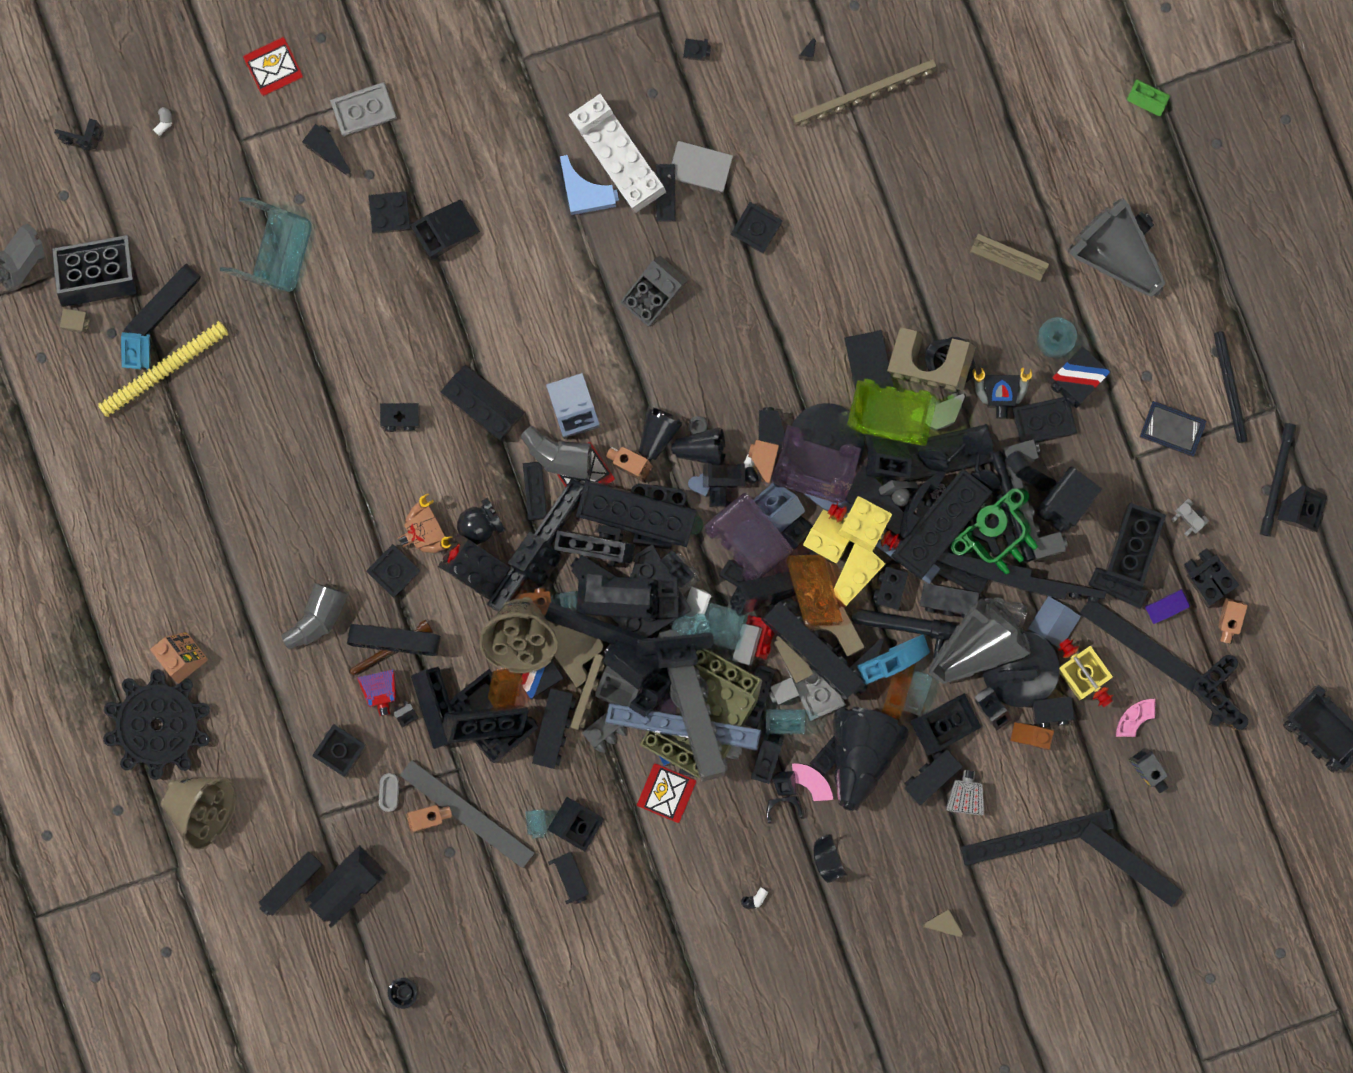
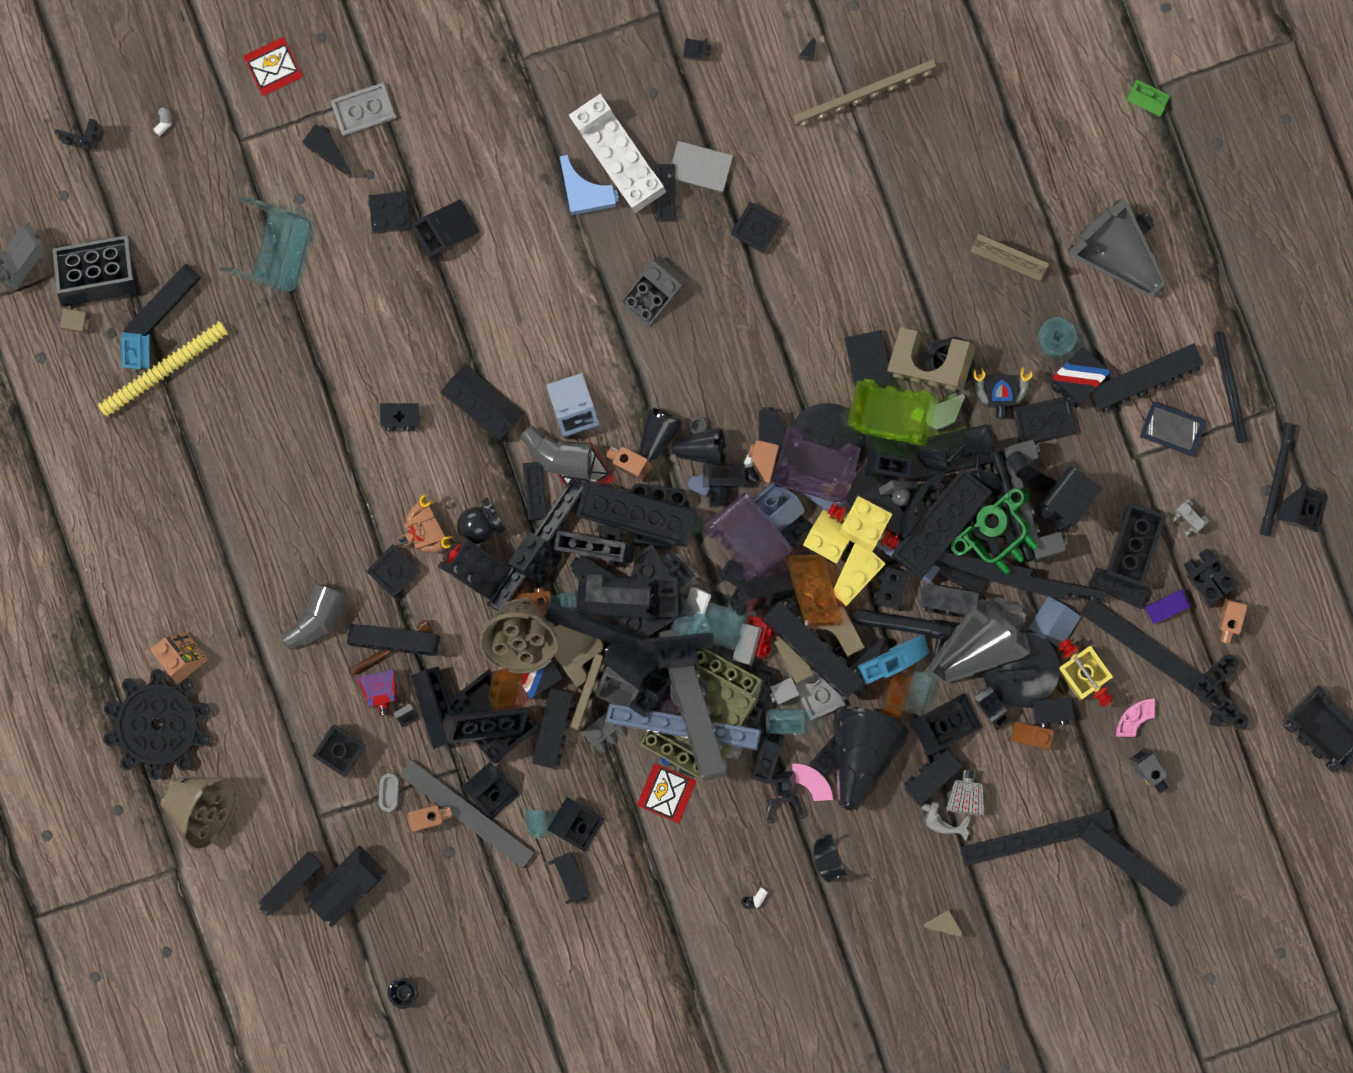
(490, 790): none -> black slope
(936, 824): none -> light grey animal
(1146, 377): none -> black brick

